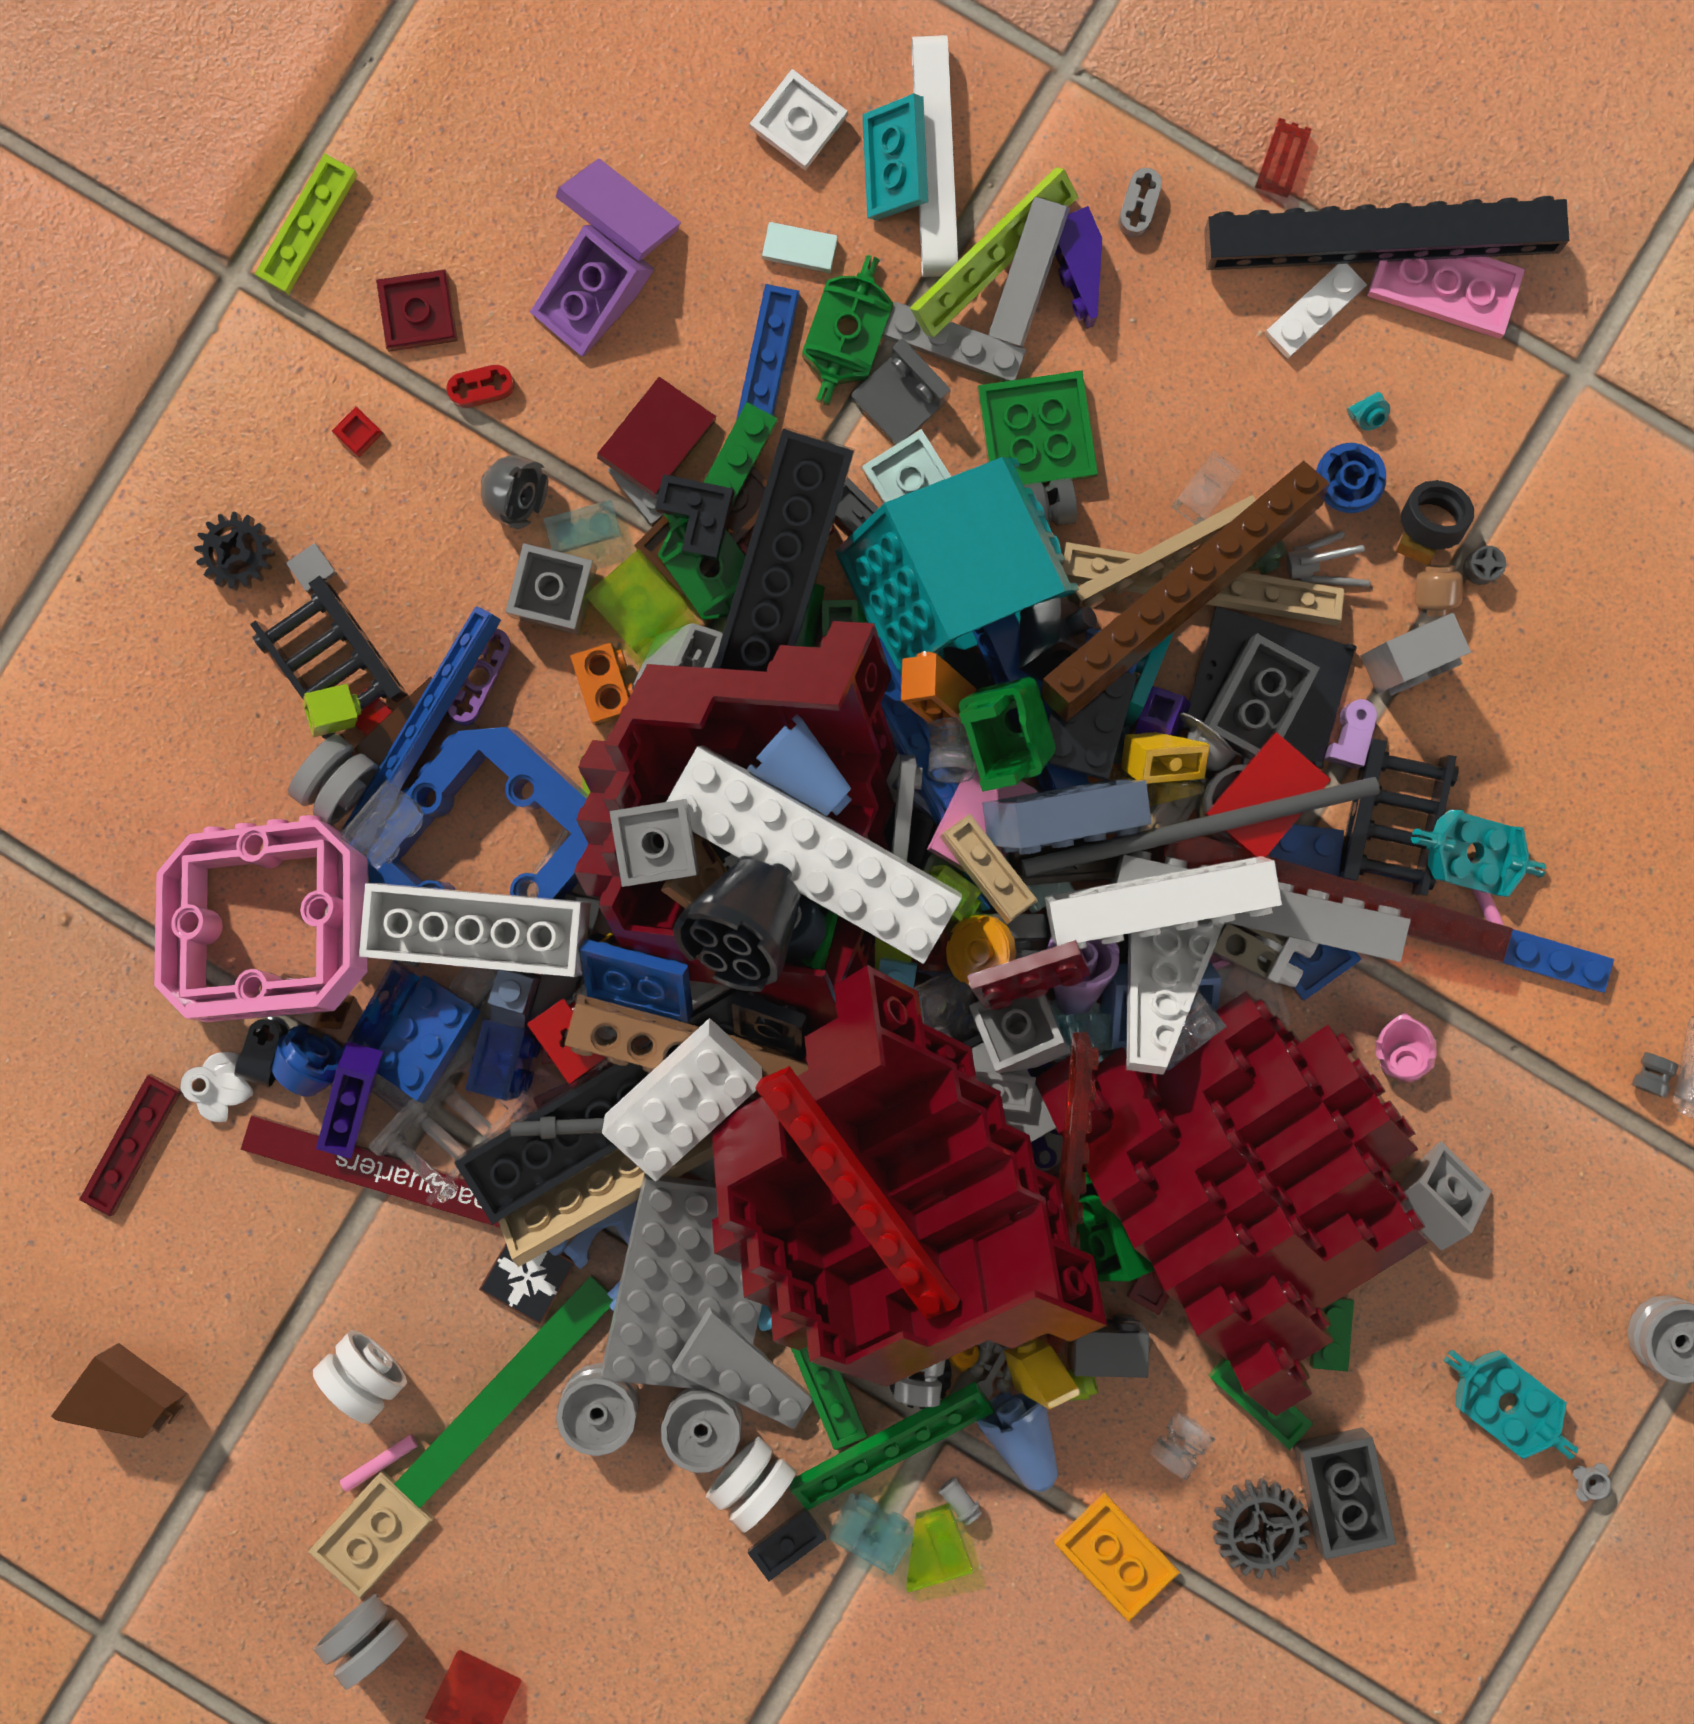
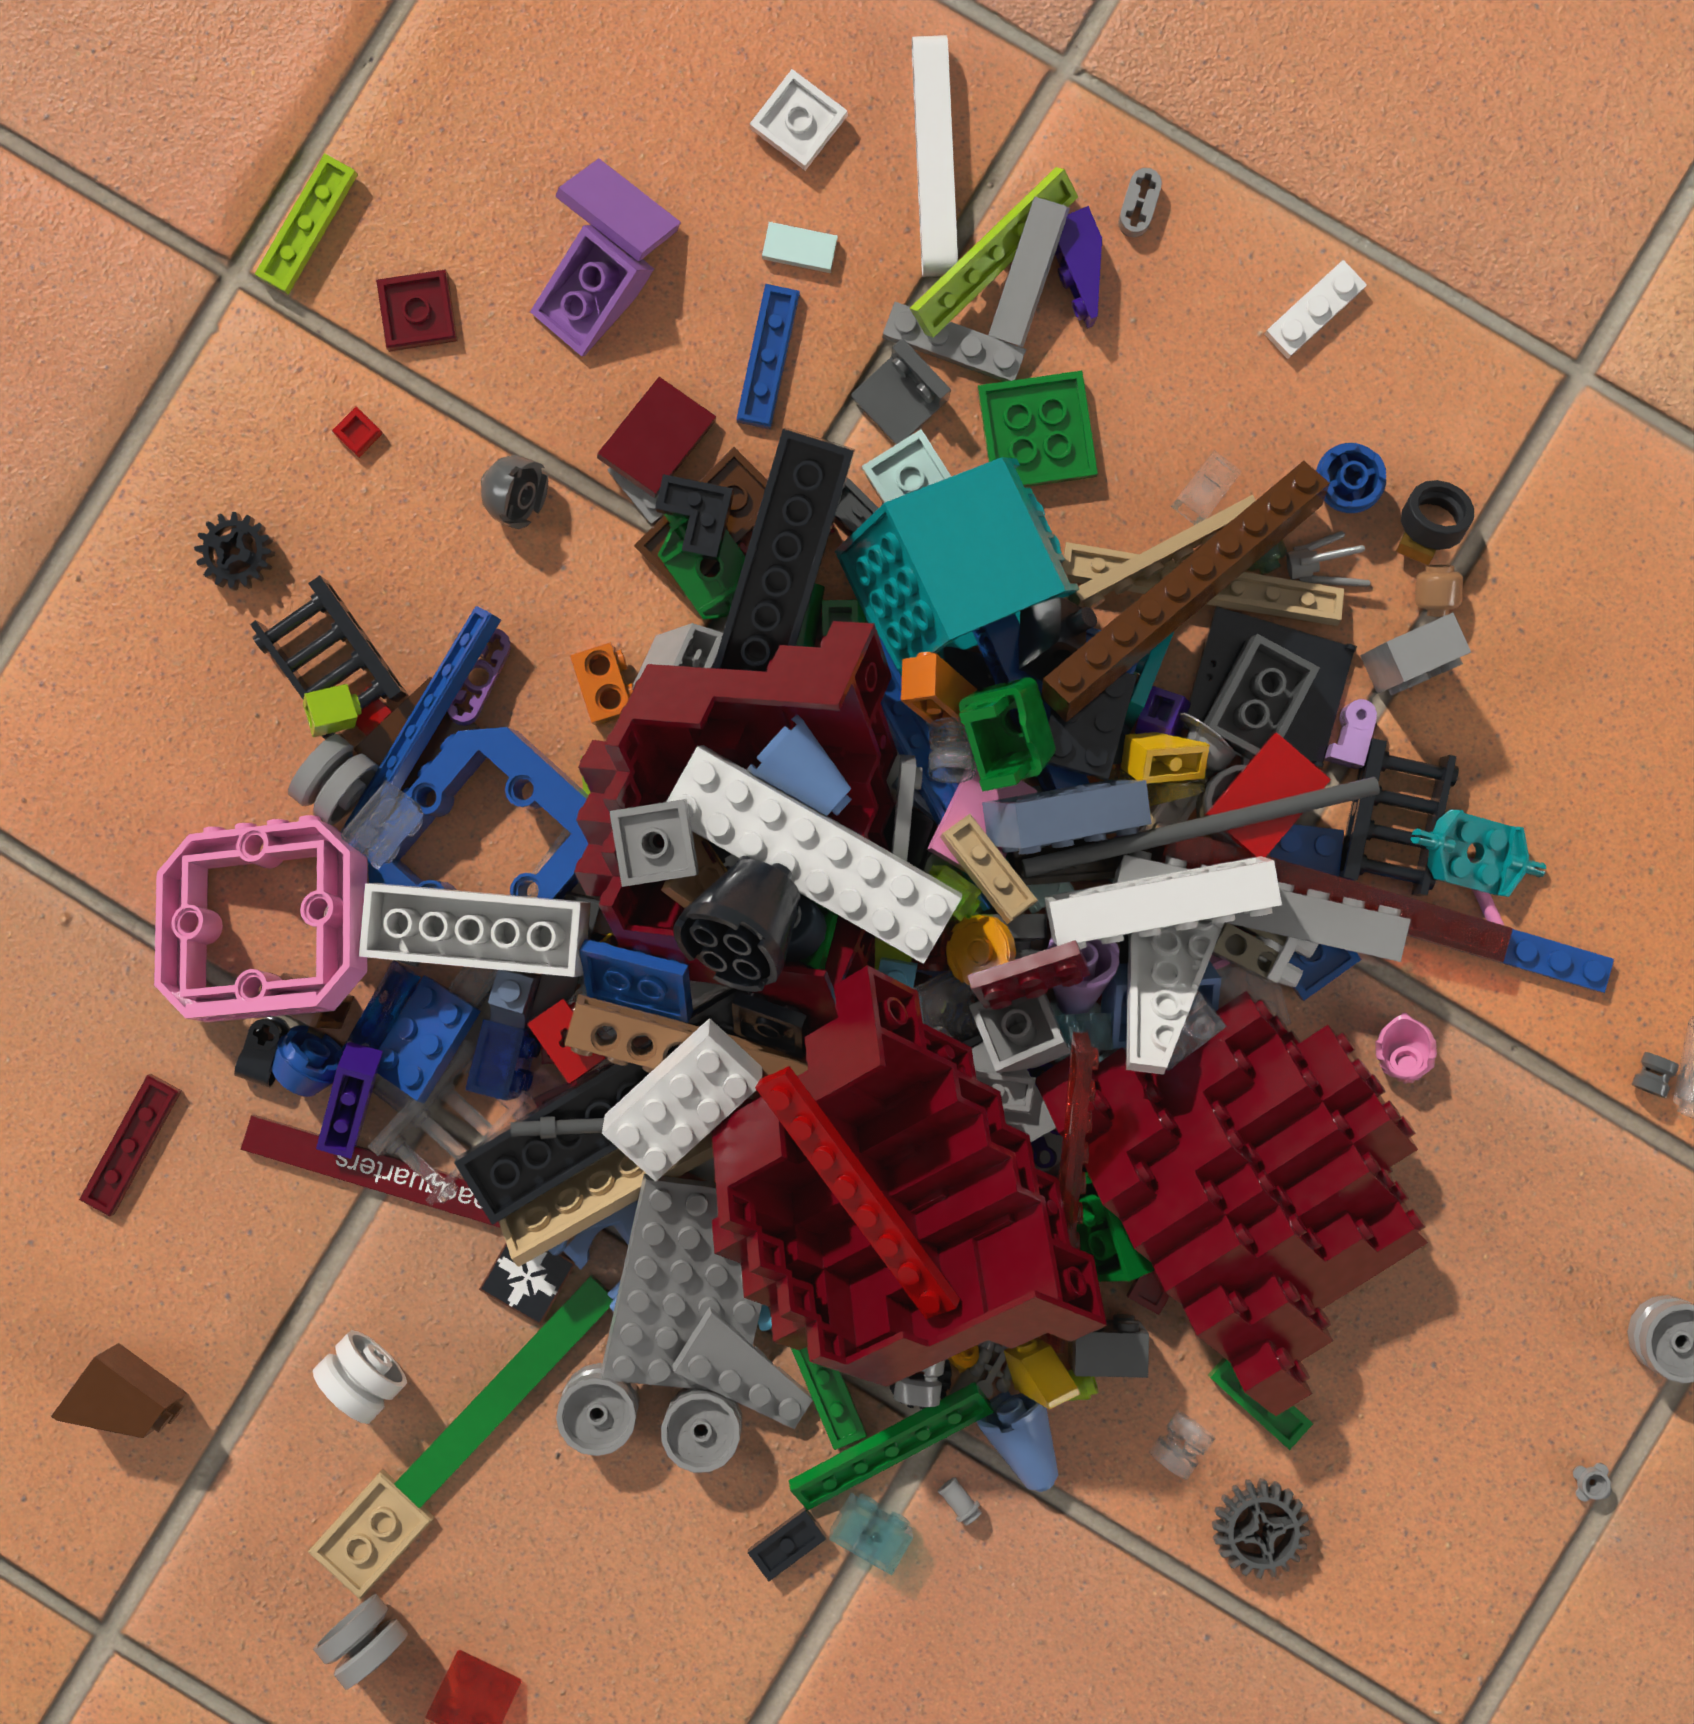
(221, 1086): white plate -> none
(309, 565): light grey tile -> none
(379, 1463): bright pink piece -> none
(479, 377): red beam -> none
(551, 589): light grey brick -> none
(582, 527): clear light blue plate -> none
(637, 601): clear neon green brick -> none
(742, 449): green plate -> none
(751, 1484): white wheel -> none
(847, 357): green plate -> none
(895, 157): teal plate -> none
(936, 1549): clear neon green wing -> none
(1062, 495): dark grey wheel -> none
(1116, 1556): light orange tile -> none
(1291, 131): clear red tile -> none
(1337, 1353): green plate -> none
(1344, 1493): dark grey brick -> none
(1370, 412): teal plate -> none
(1386, 233): black brick -> none
(1445, 1196): light grey slope -> none
(1460, 291): bright pink plate -> none
(1492, 563): dark grey wheel -> none
(1537, 1413): teal plate -> none

